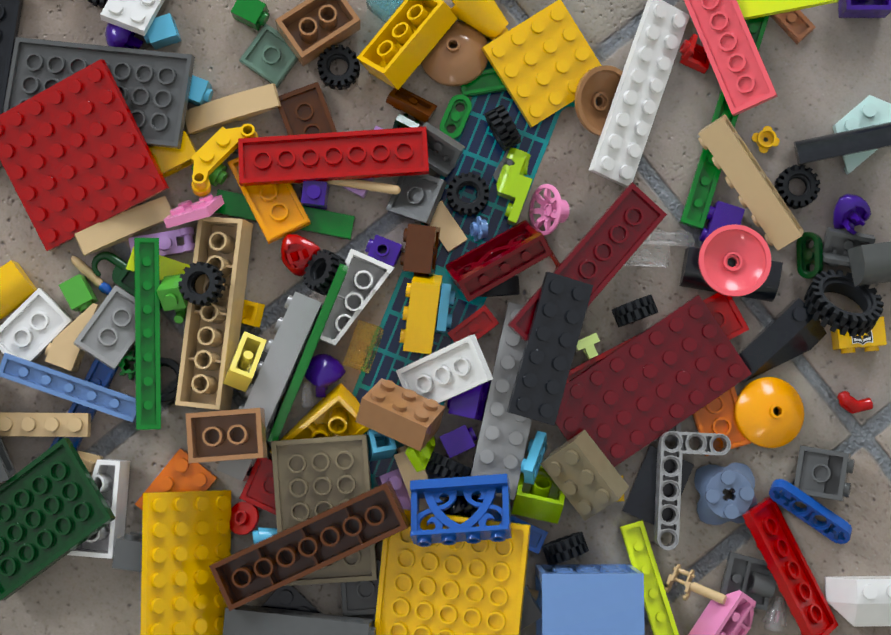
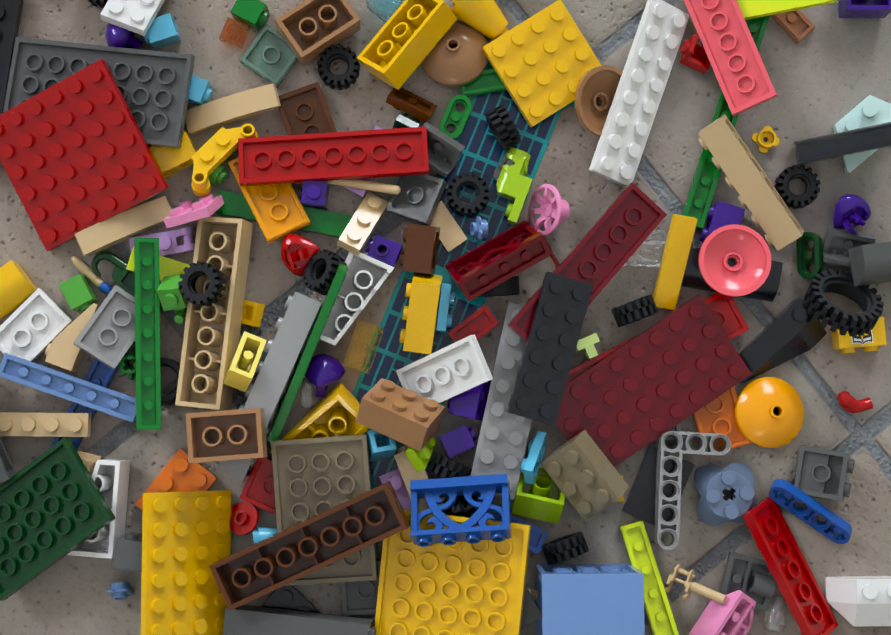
(120, 590): none -> medium blue plate
(234, 32): none -> clear orange plate
(362, 223): none -> tan plate
(674, 261): none -> yellow tile

